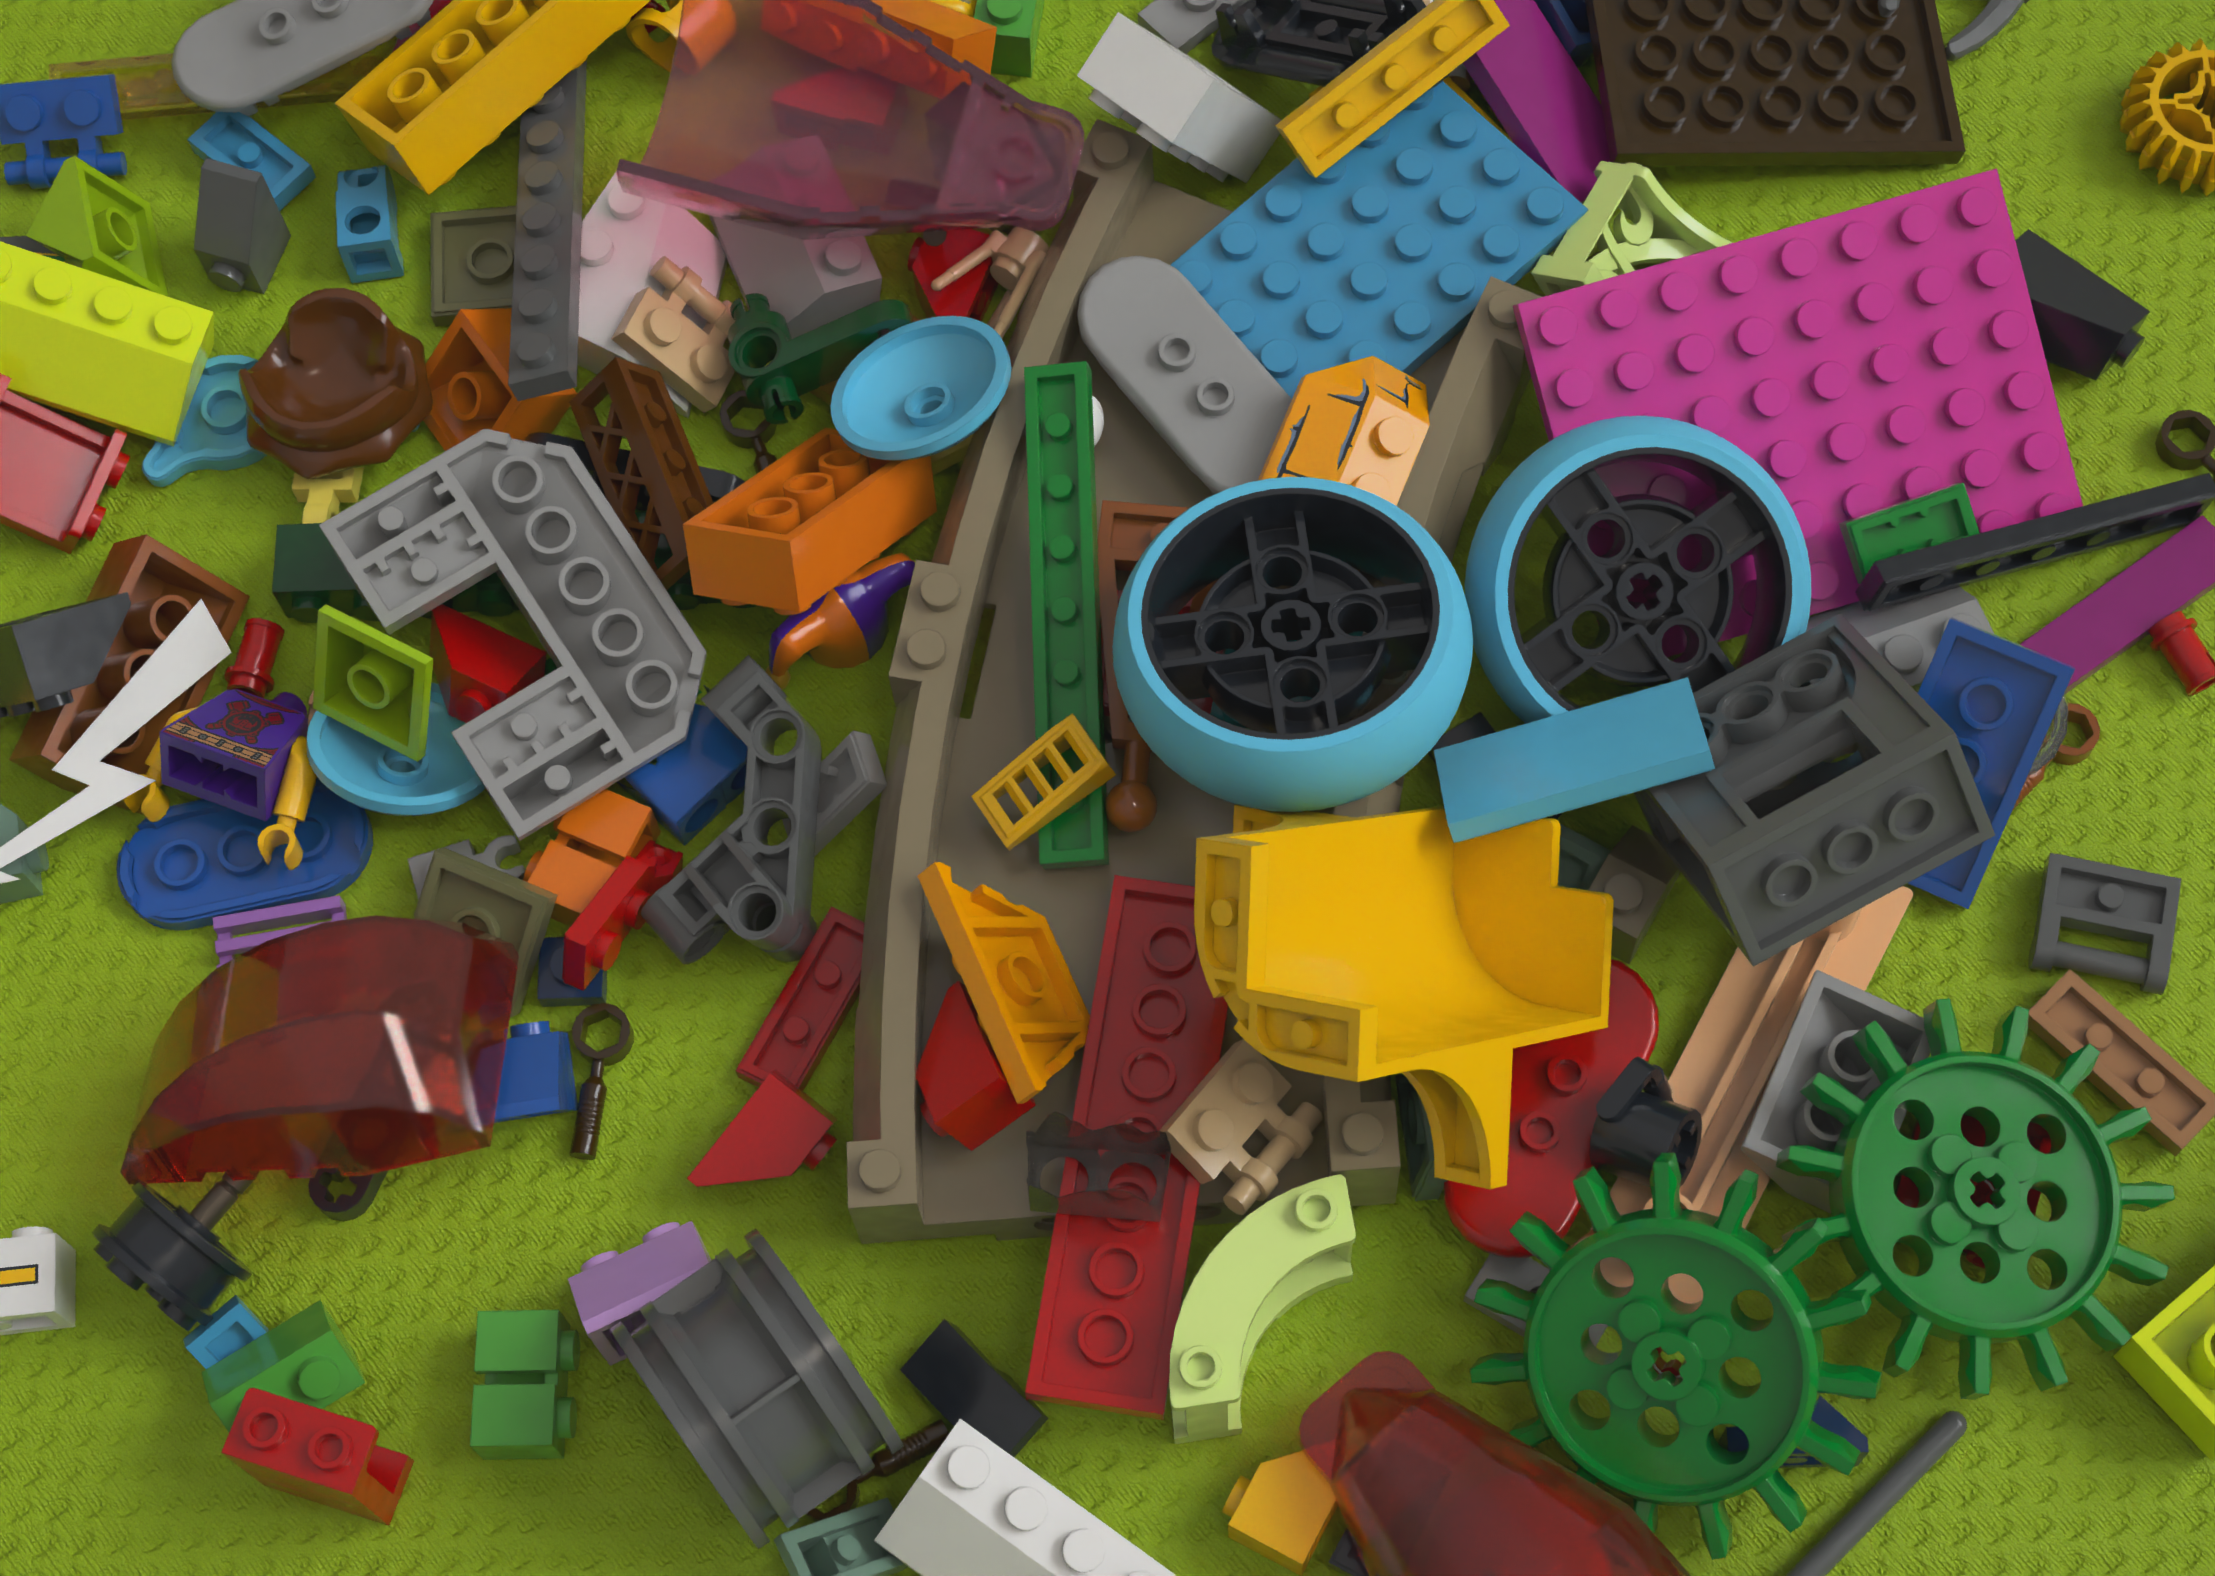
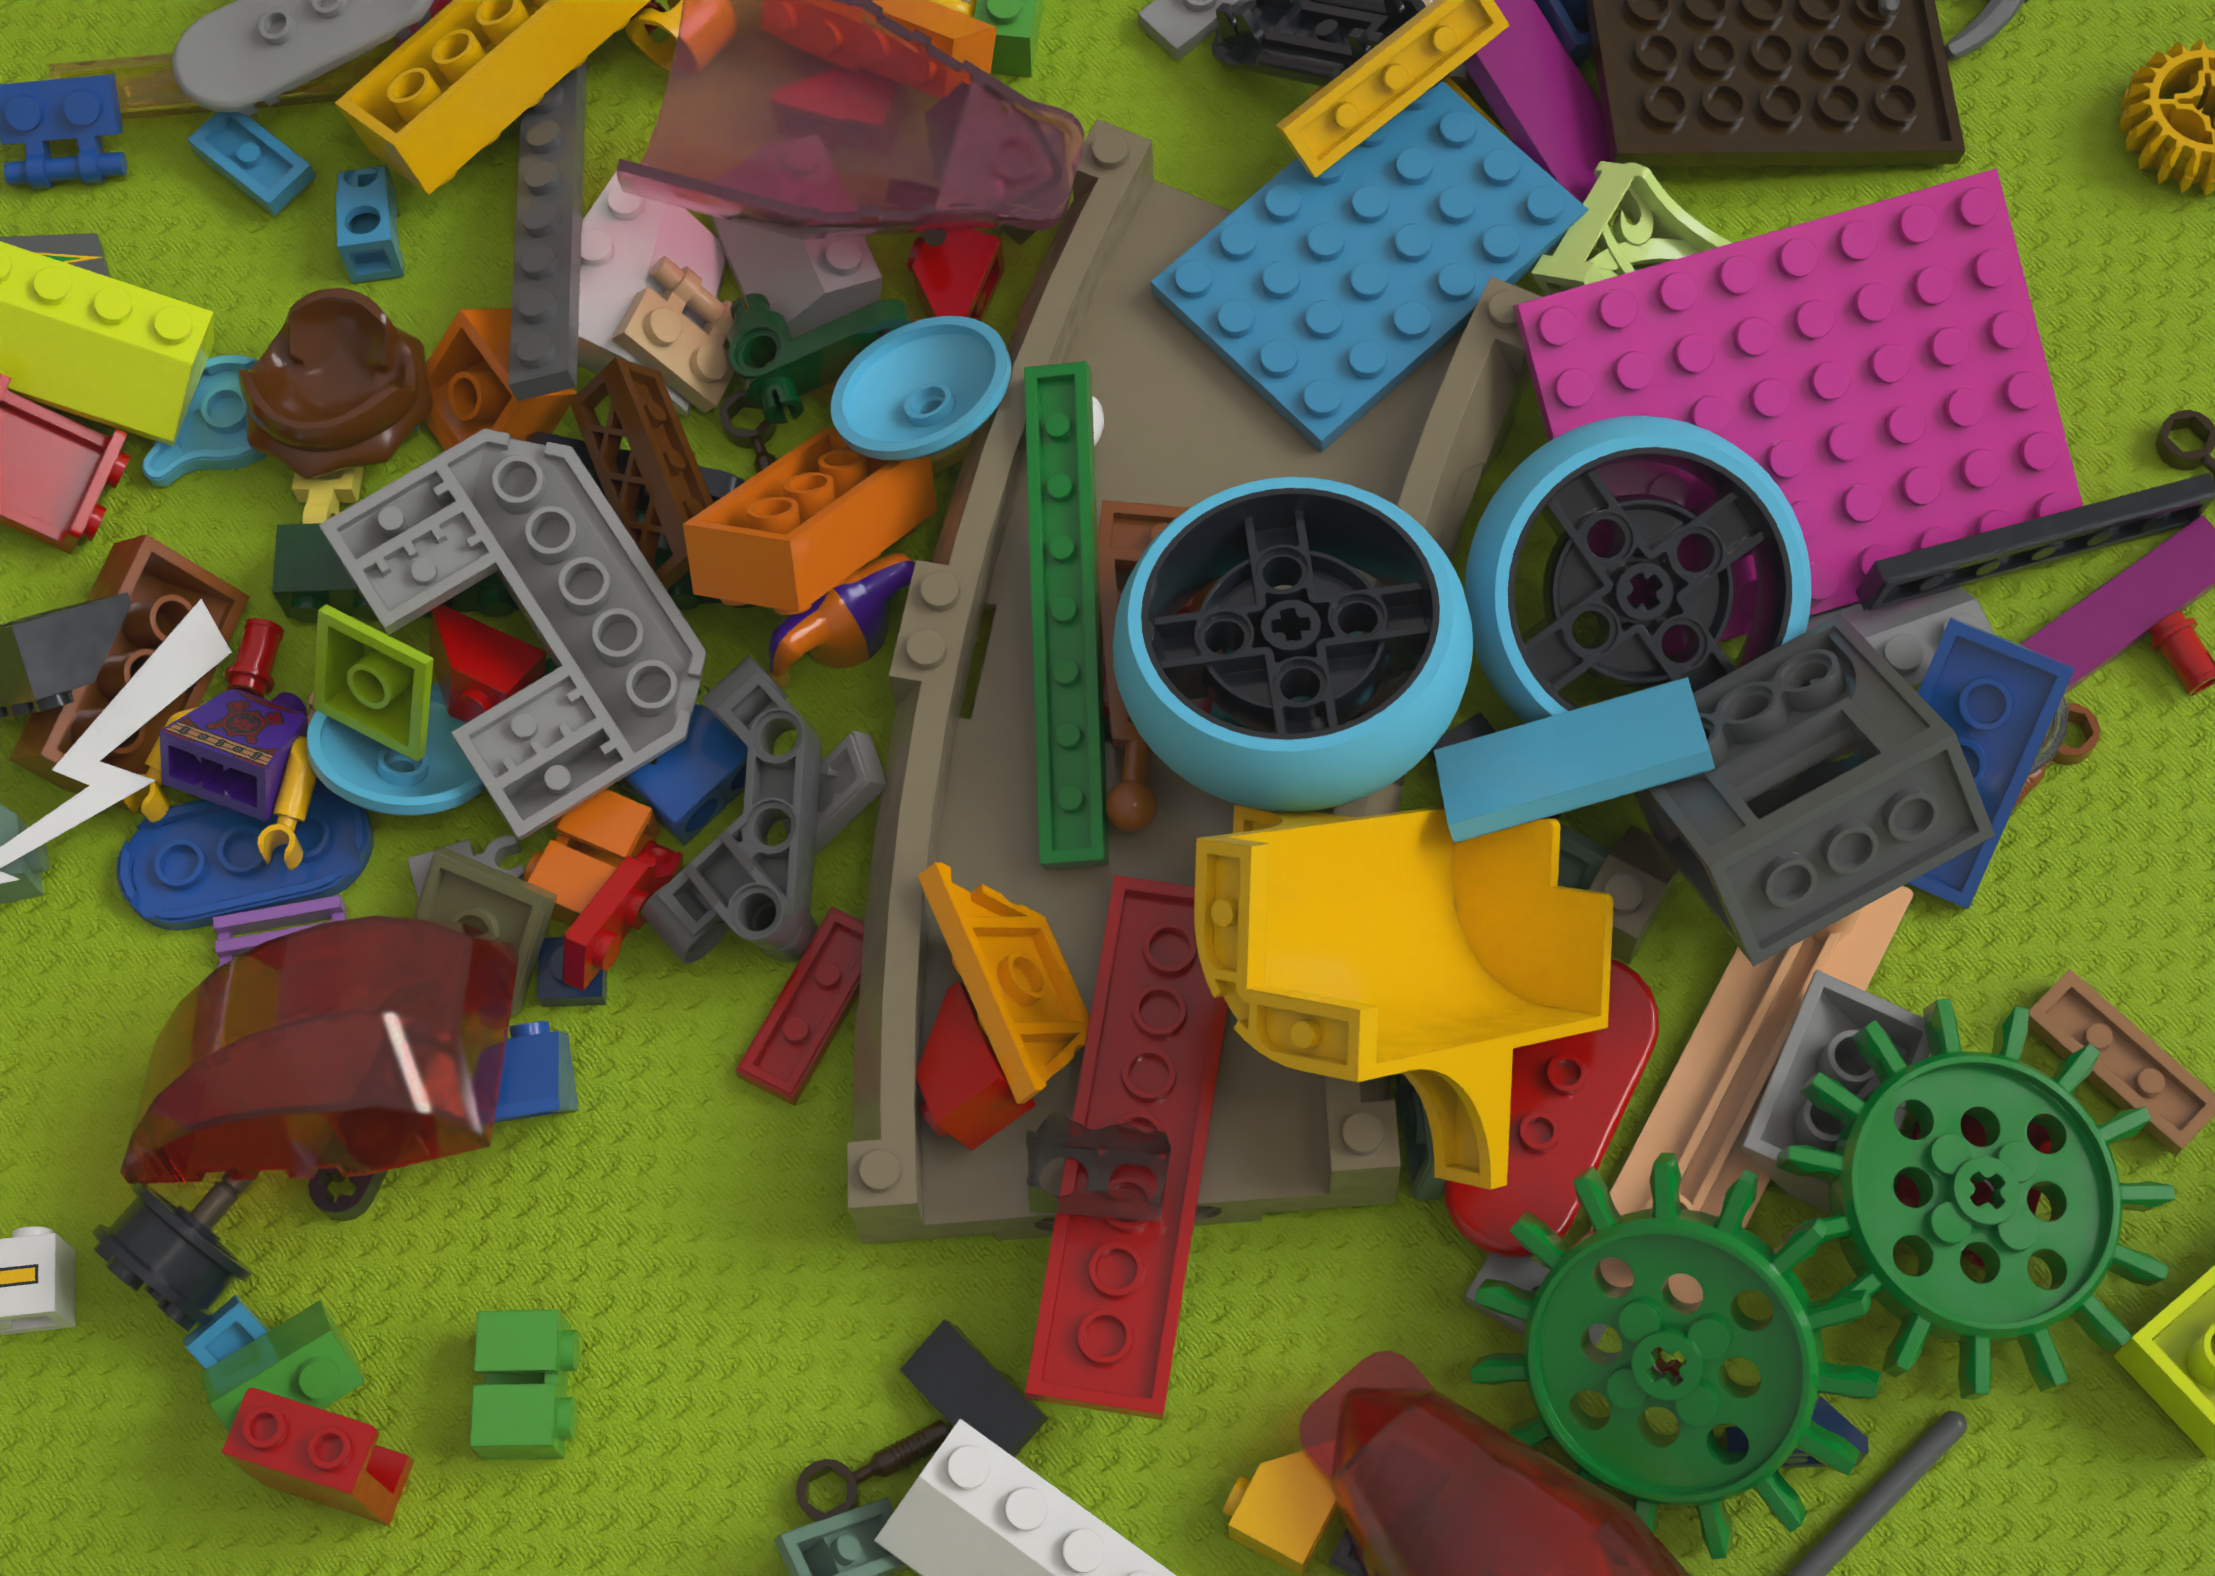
(100, 227): lime slope -> none
(238, 228): dark grey slope -> none
(471, 261): olive tile -> none
(594, 1089): dark brown piece -> none
(619, 1284): lavender slope -> none
(757, 1387): dark grey wheel -> none
(769, 1137): red slope -> none
(1014, 267): tan plant -> none
(1028, 764): yellow slope -> none
(1178, 102): white brick -> none
(1182, 369): light grey piece -> none
(1225, 1112): tan plate -> none
(1248, 1281): yellowish green fence -> none
(1353, 428): light orange wedge -> none
(1641, 1125): black piece -> none
(1908, 527): green plate -> none
(2078, 314): black slope -> none
(2108, 903): dark grey plate -> none

